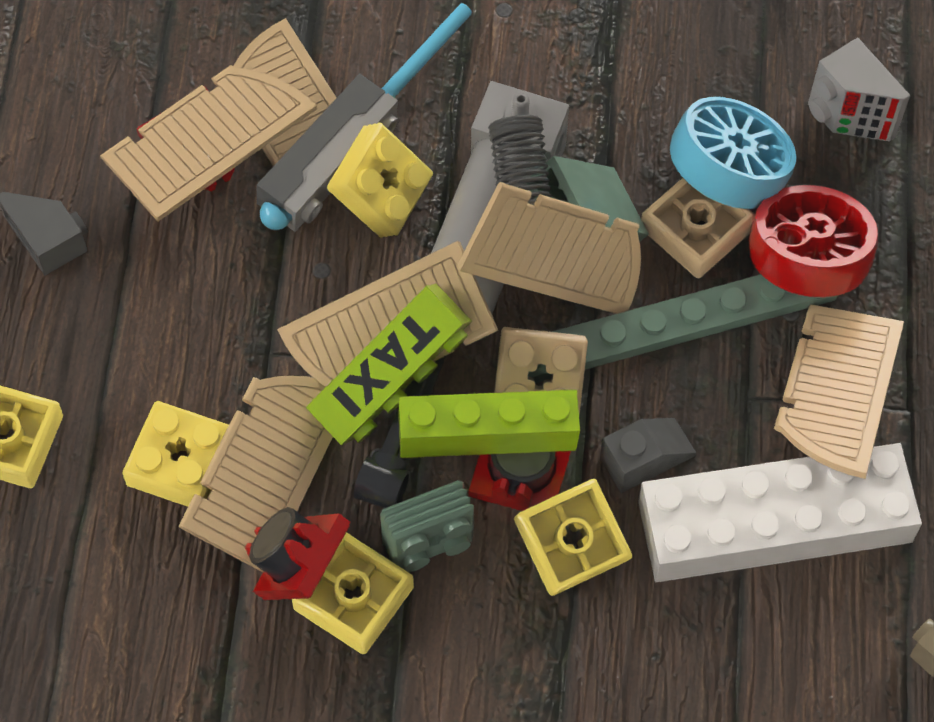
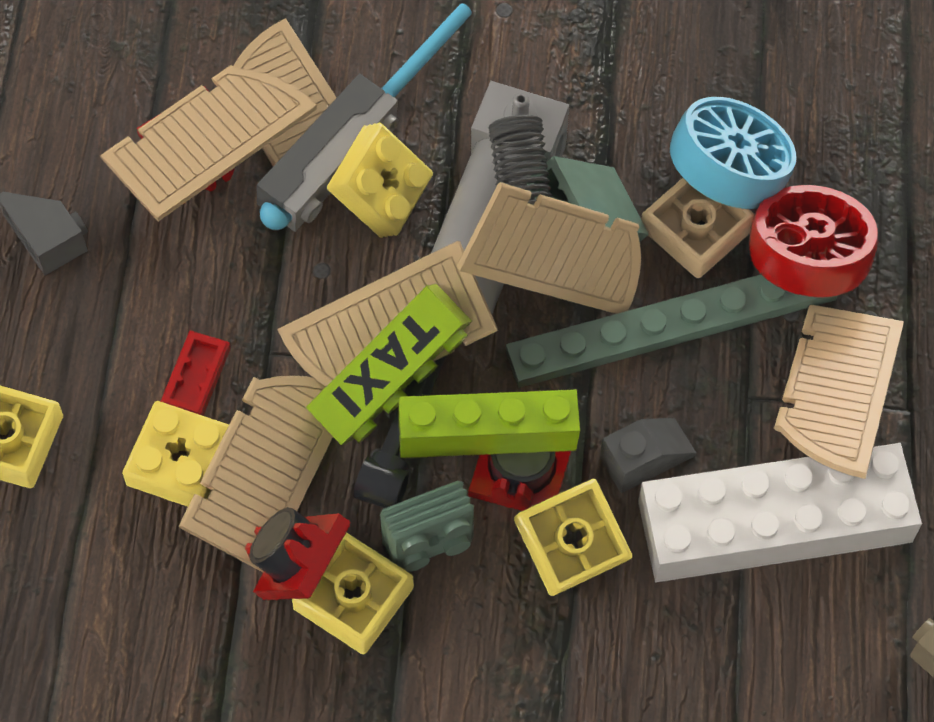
(196, 372): none -> red plate
(525, 349): tan brick -> none
(857, 94): light grey slope -> none

